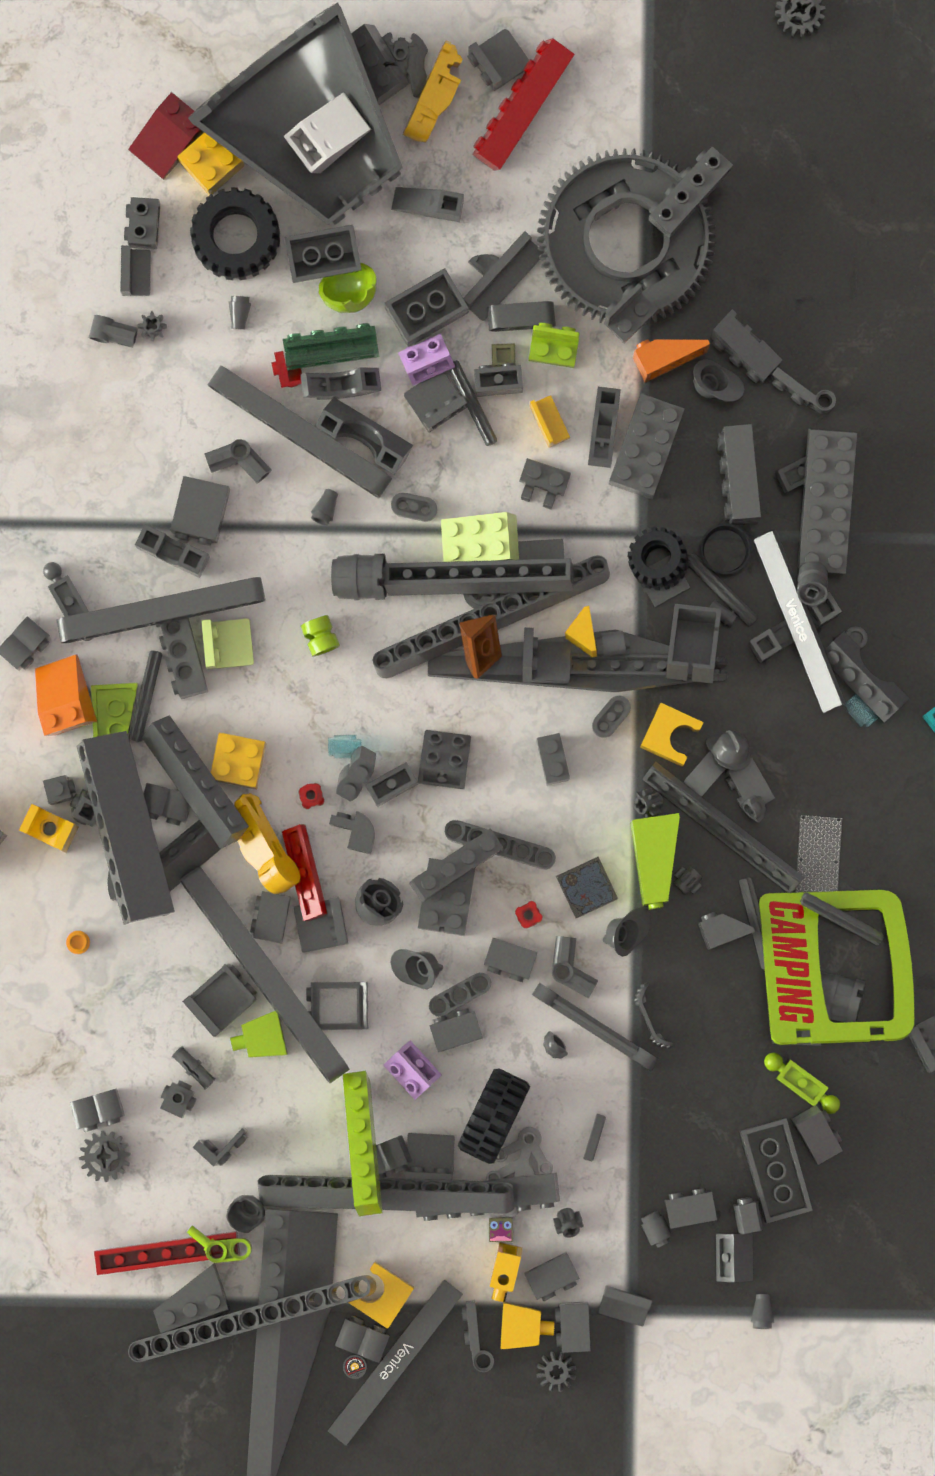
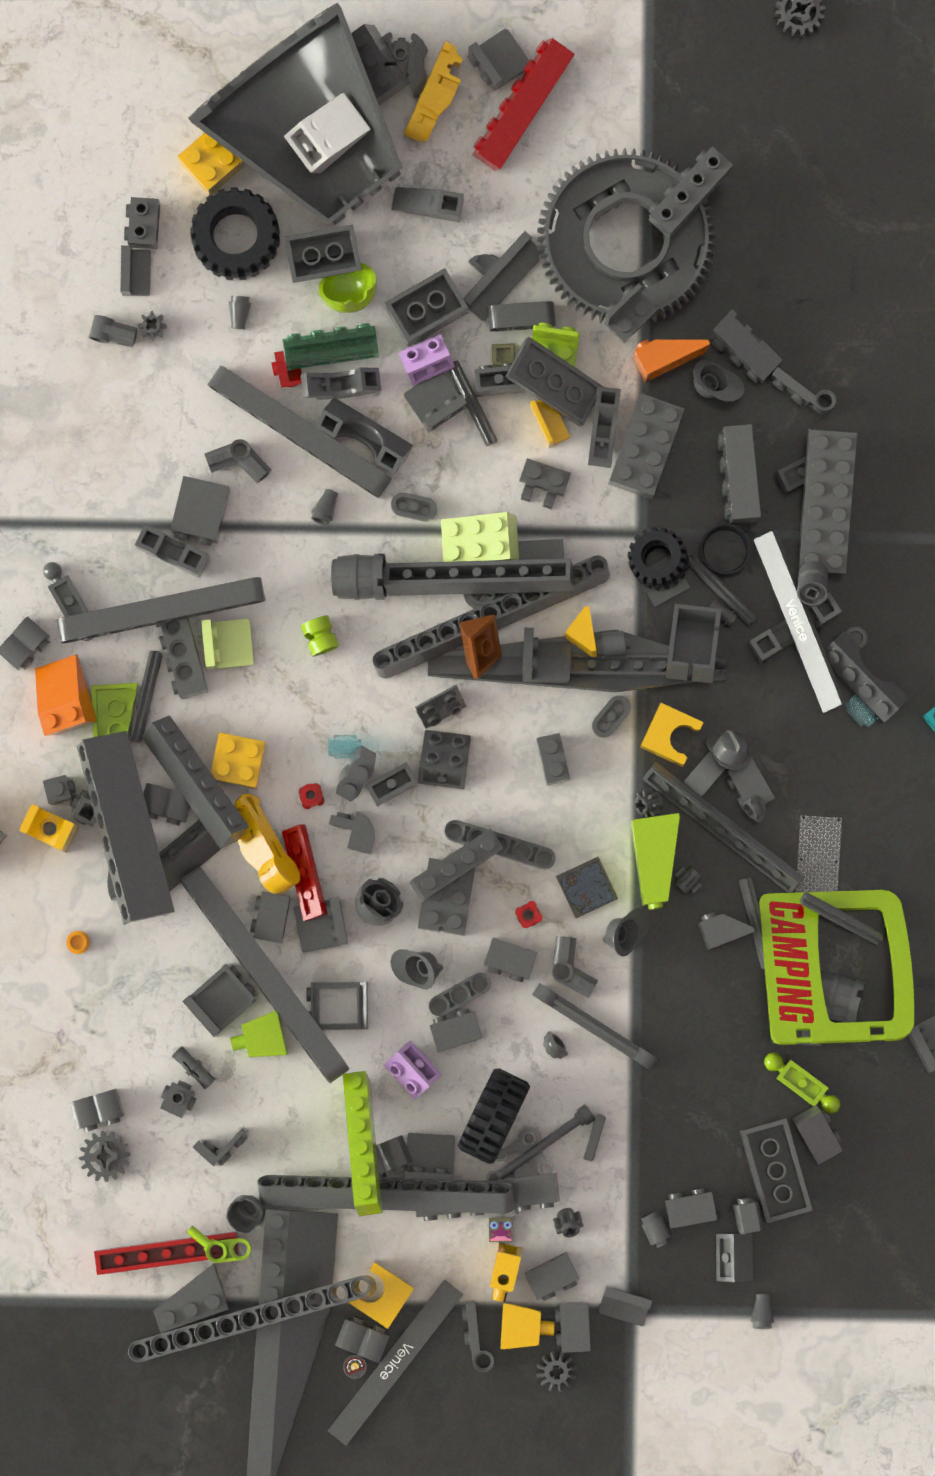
(165, 136): dark red slope -> none
(440, 706): none -> dark grey hinge
(553, 381): none -> dark grey tile
(582, 1117): none -> dark grey piece
(640, 999): dark grey piece -> none

